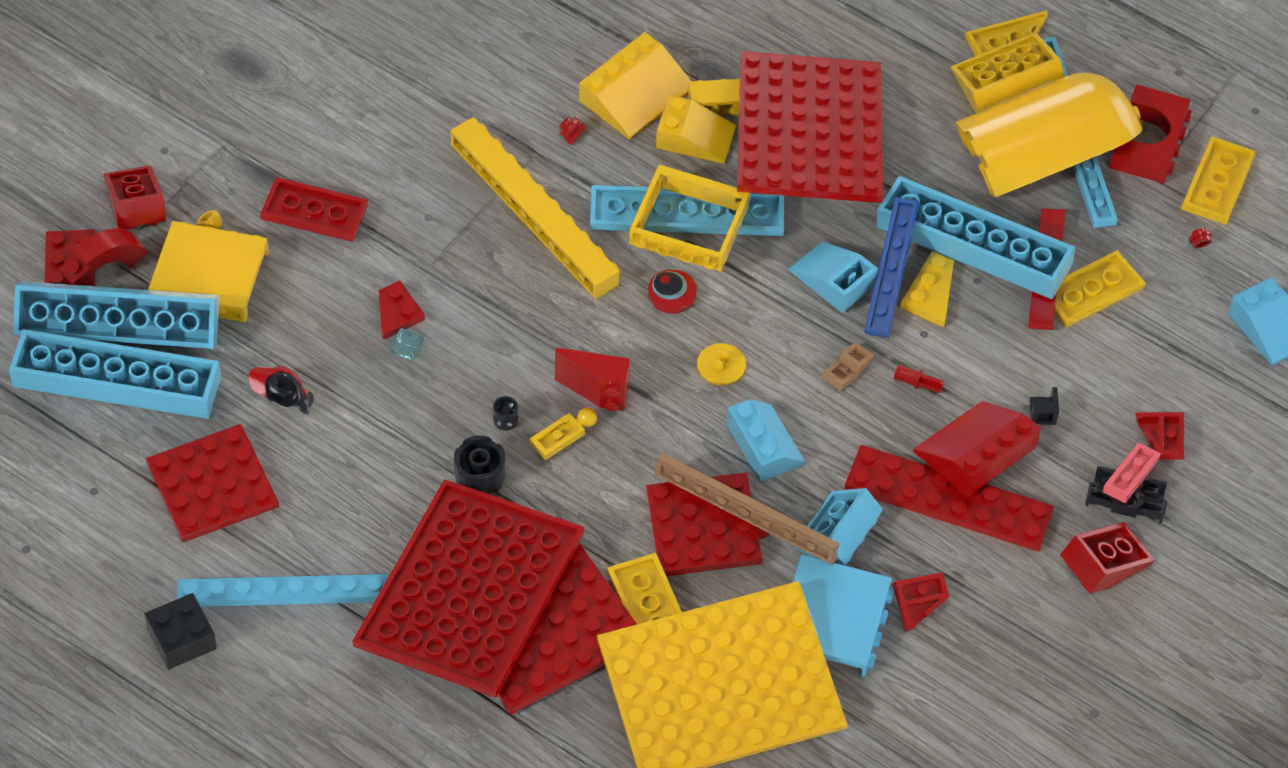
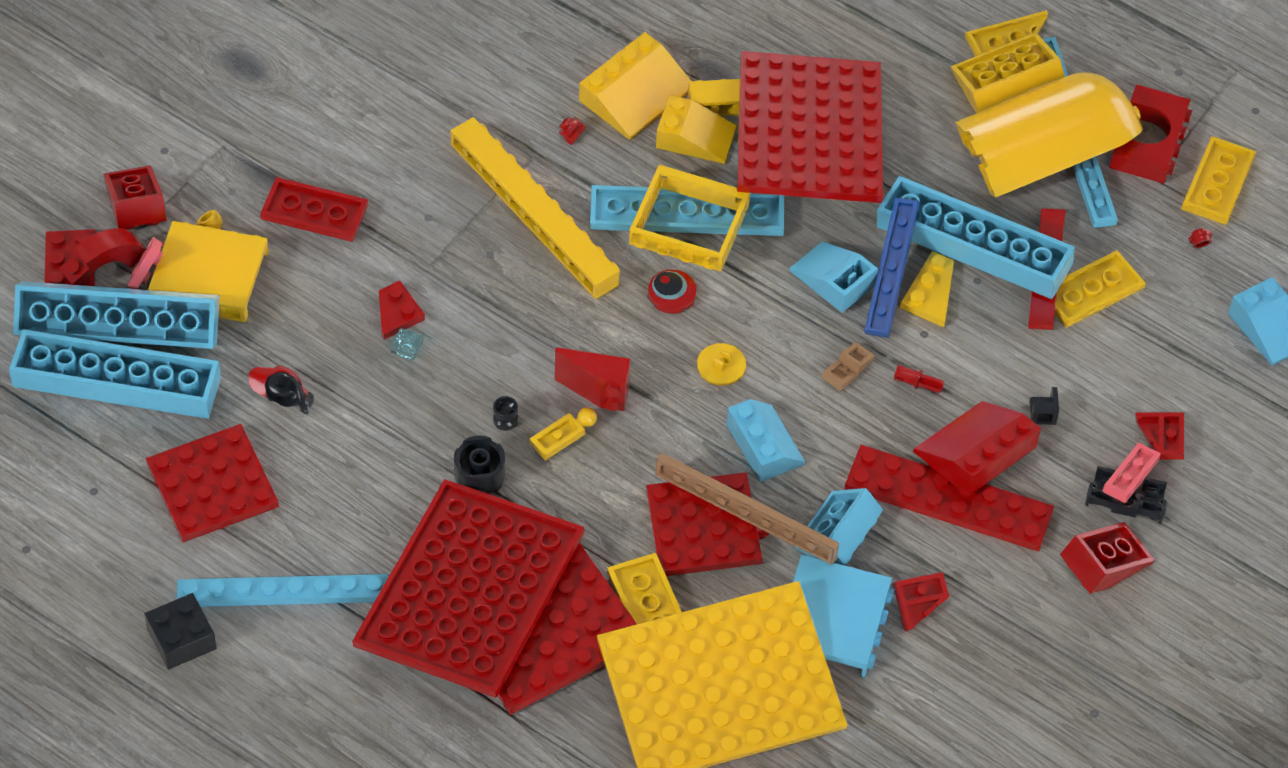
(141, 271): none -> coral plate

